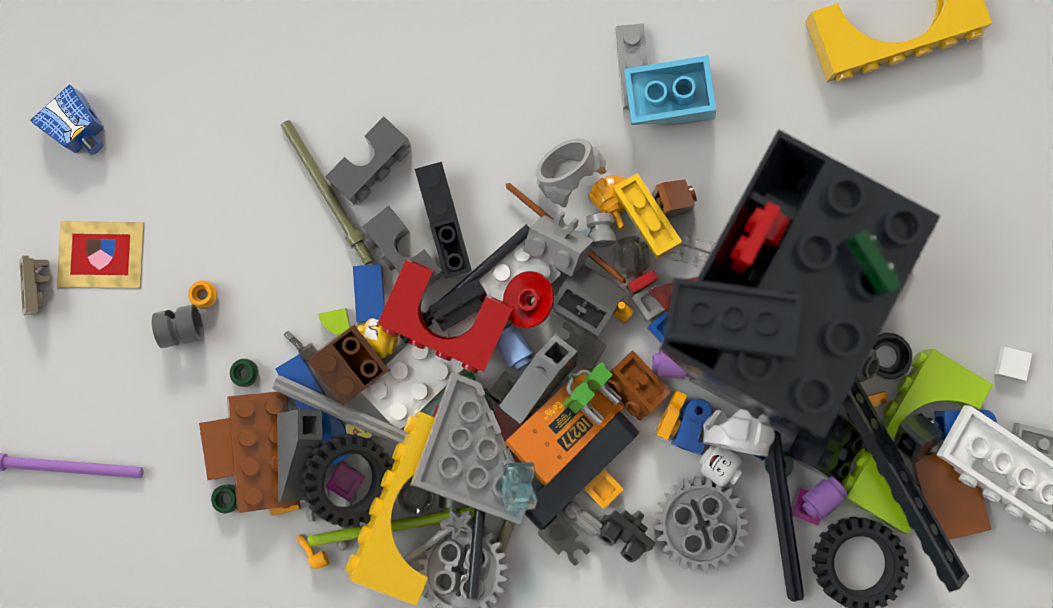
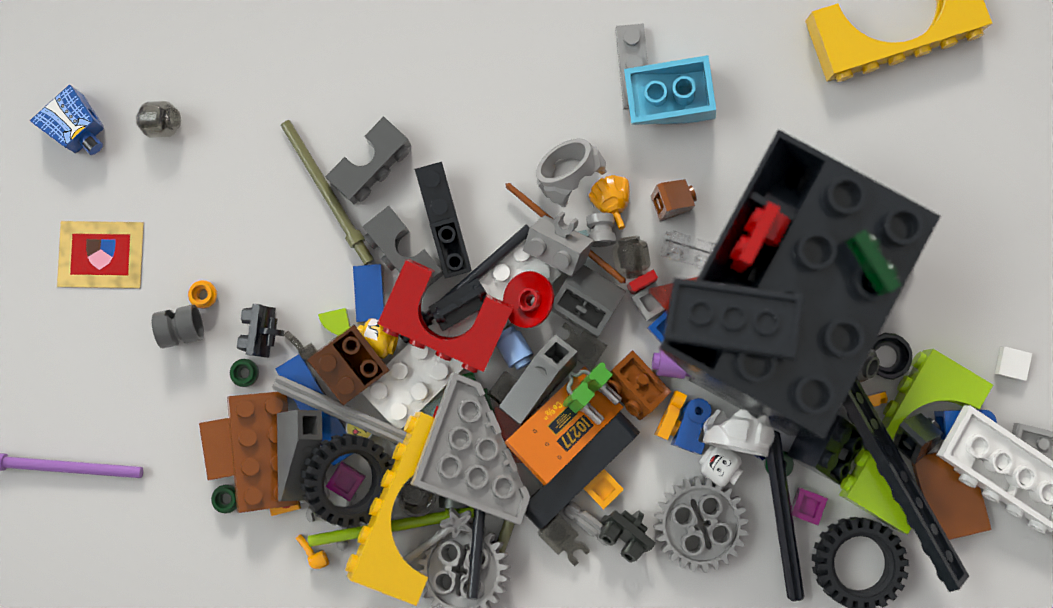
(29, 278): dark tan plate -> none
(158, 119): none -> clear smoke head
(261, 330): none -> black hips
(517, 487): clear light blue panel -> none
(623, 312): light orange hand -> none
(647, 216): yellow plate -> none
(824, 498): medium lavender brick -> none

